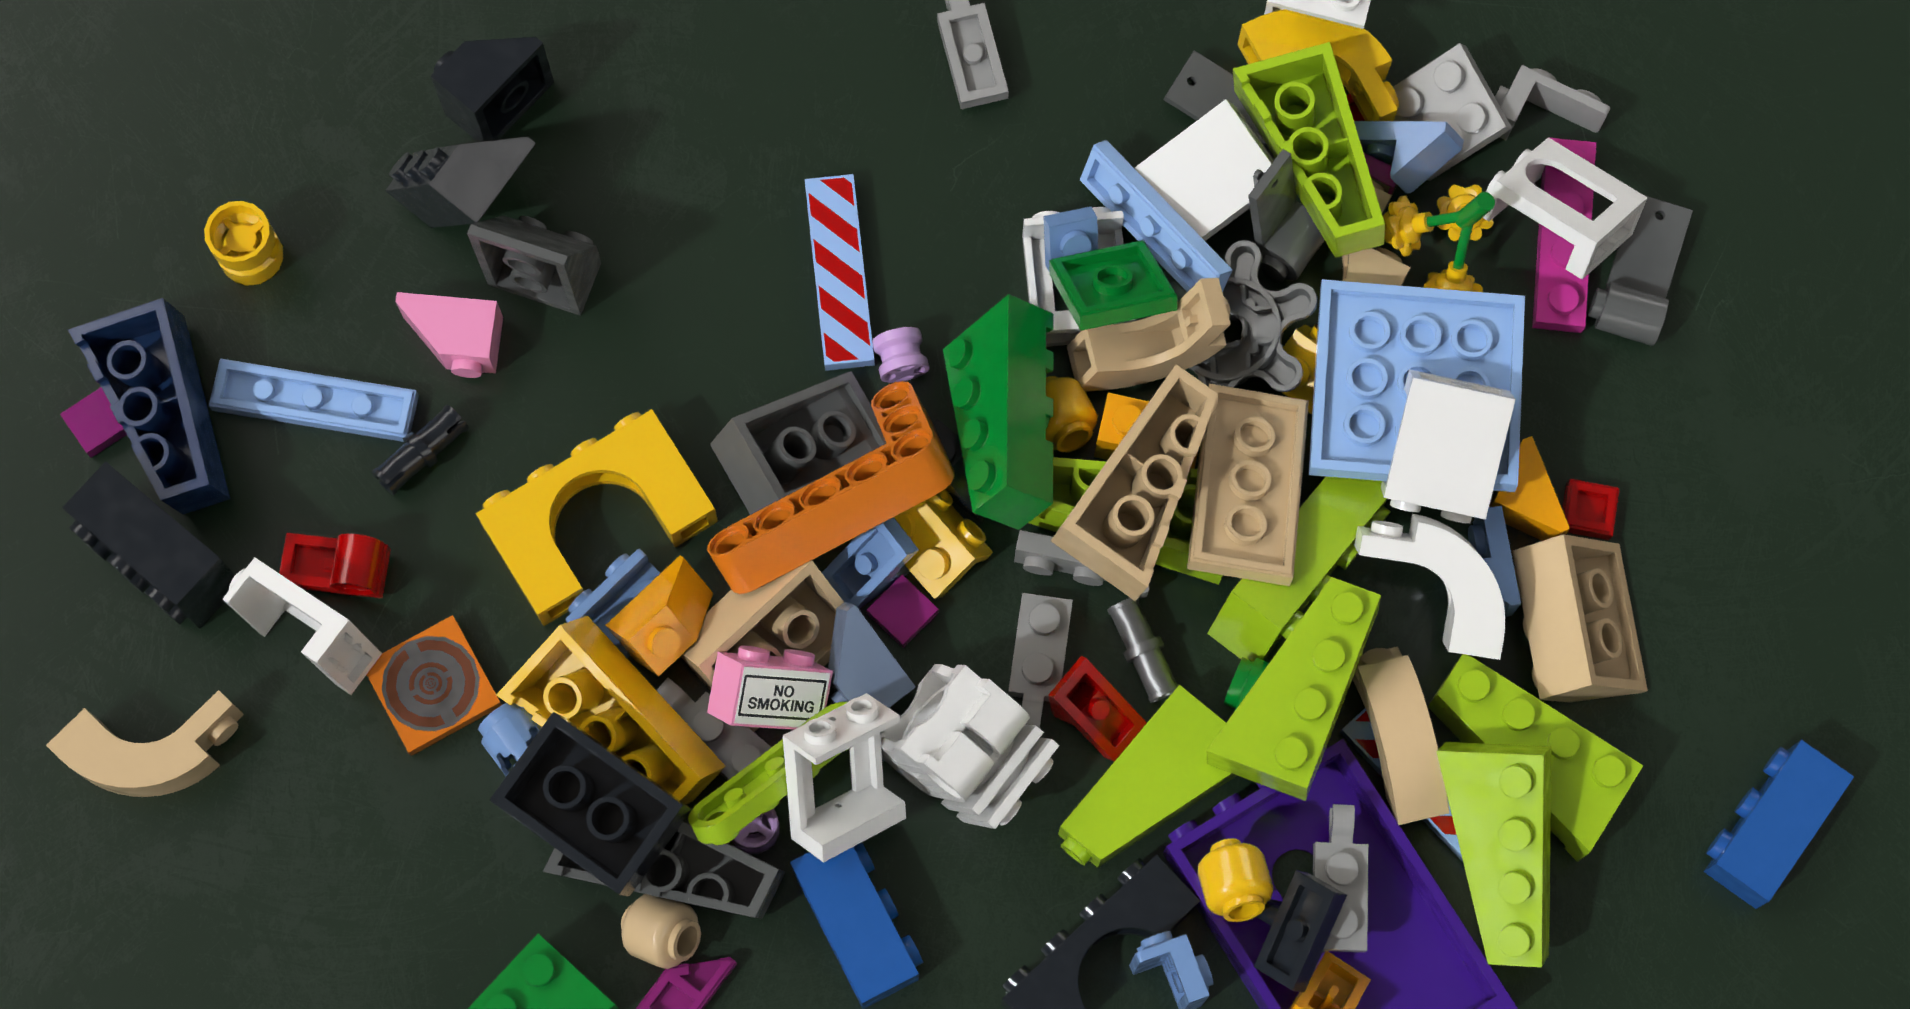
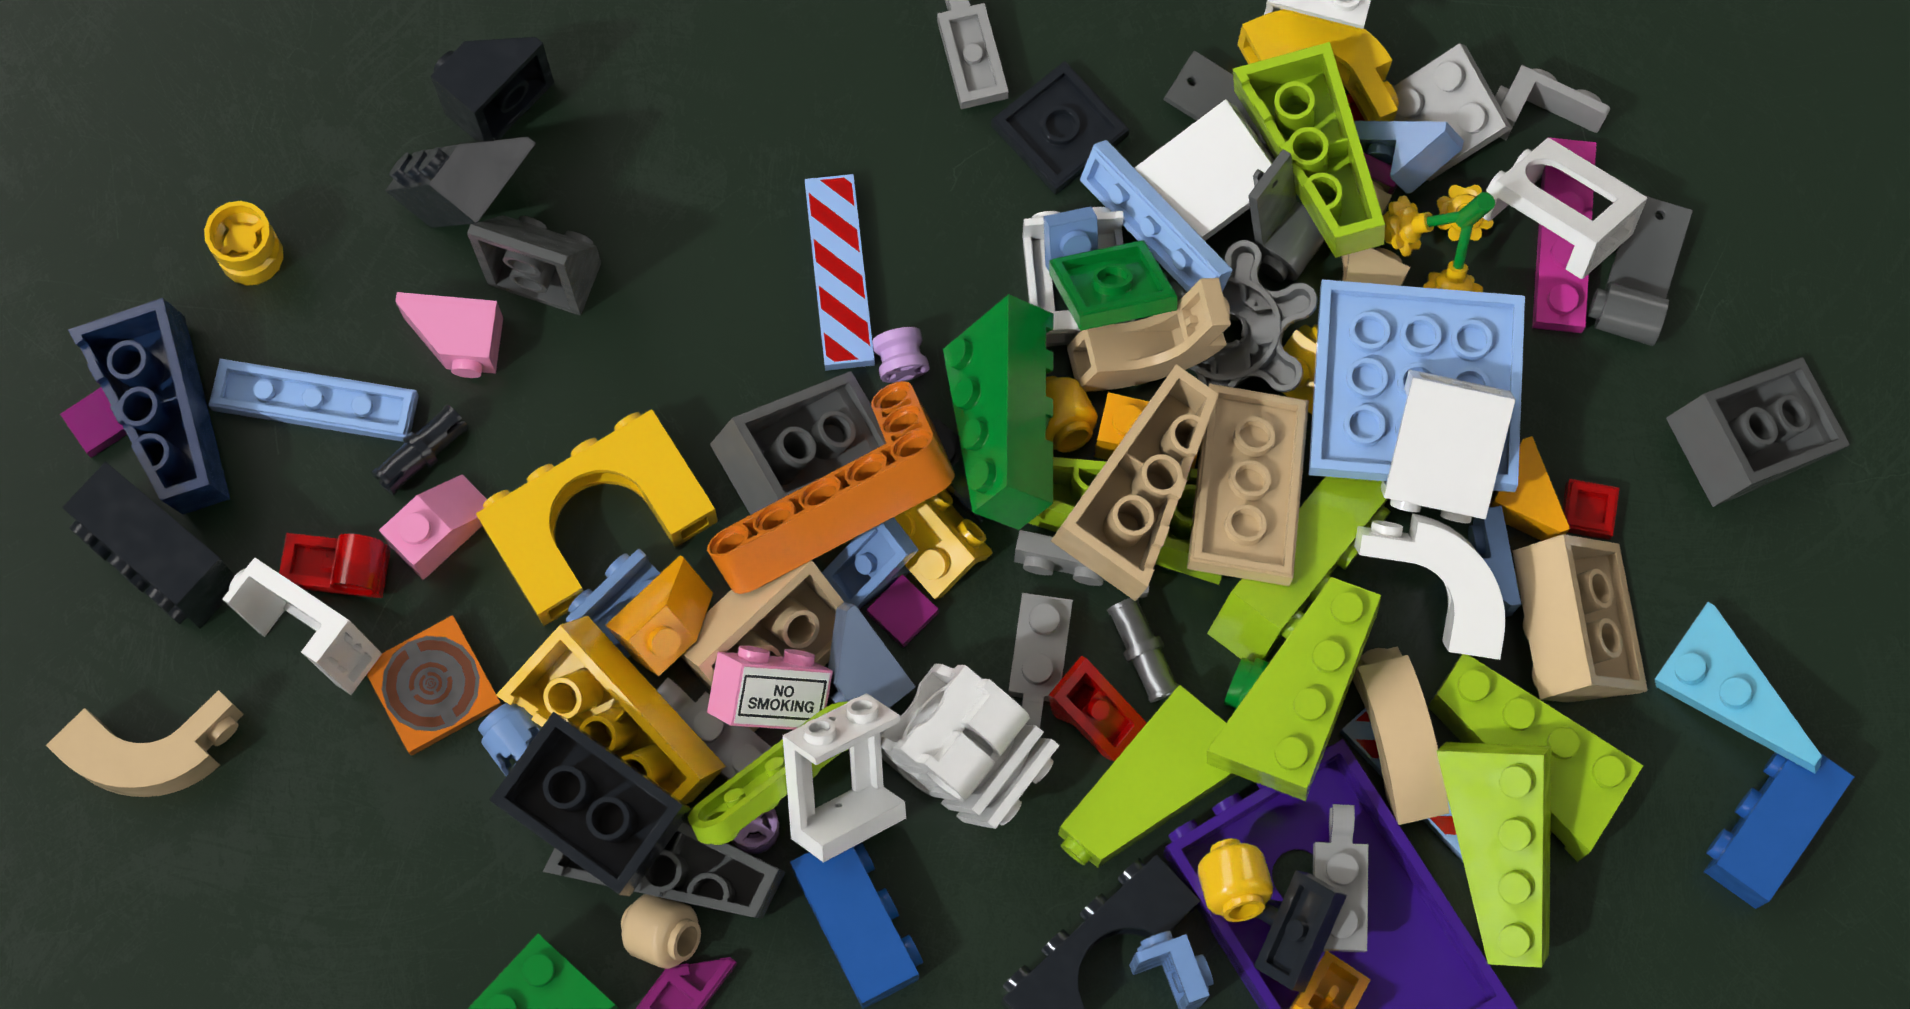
(434, 524): none -> bright pink slope
(1057, 126): none -> black tile
(1724, 682): none -> medium azure wing
(1756, 430): none -> dark grey slope

